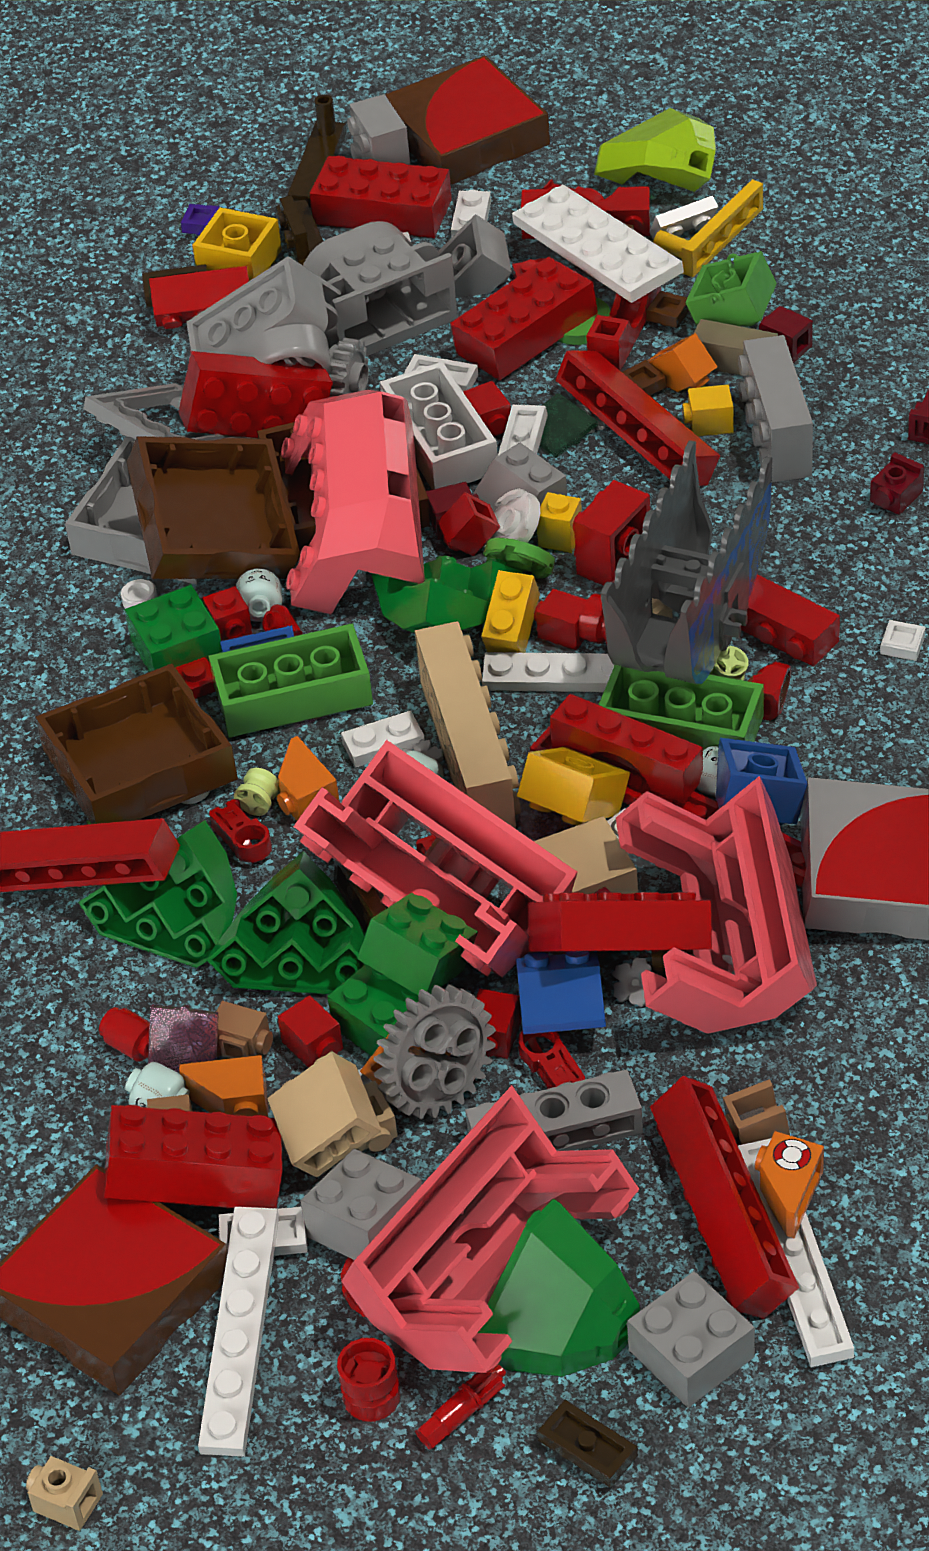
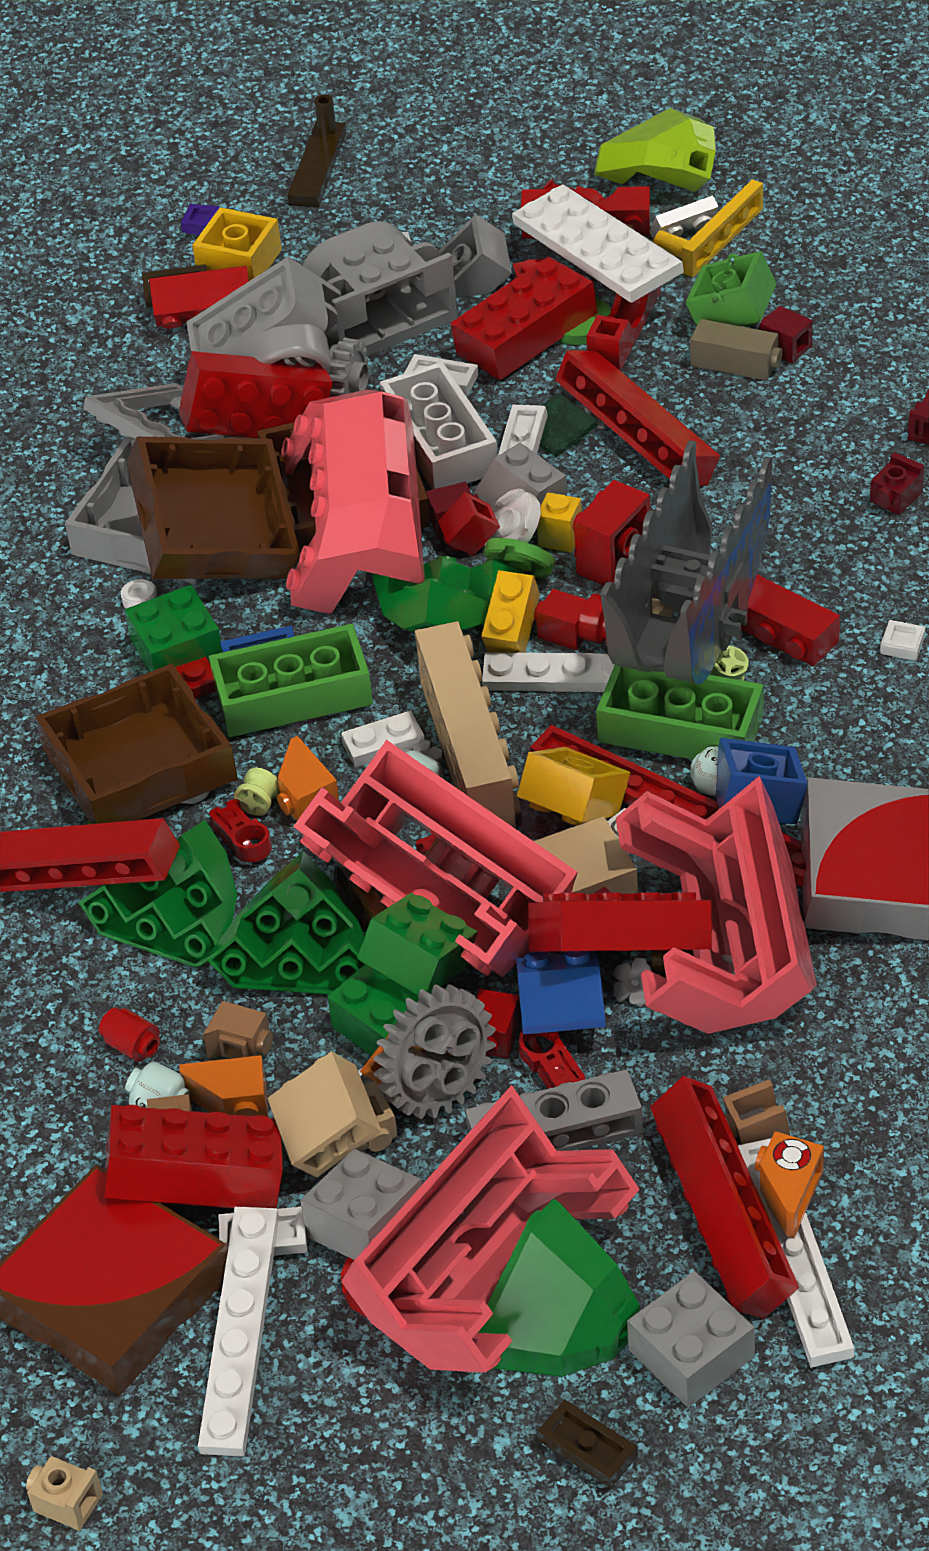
(182, 1036): clear pink piece -> none
(229, 613): red brick -> none
(260, 592): light aqua head -> none
(280, 617): red plate -> none
(298, 227): dark brown bracket -> none
(309, 1031): red brick -> none
(367, 191): red brick -> none
(368, 1379): red wheel -> none
(377, 131): light grey brick -> none
(461, 1405): red piece -> none
(469, 119): tile -> none
(469, 204): white plate -> none
(490, 406): red brick -> none
(646, 377): reddish brown plate -> none
(664, 760): red arch -> none
(667, 309): reddish brown plate -> none
(684, 363): orange slope -> none
(709, 410): yellow brick -> none
(776, 407): light grey brick -> none
(776, 684): red rock -> none

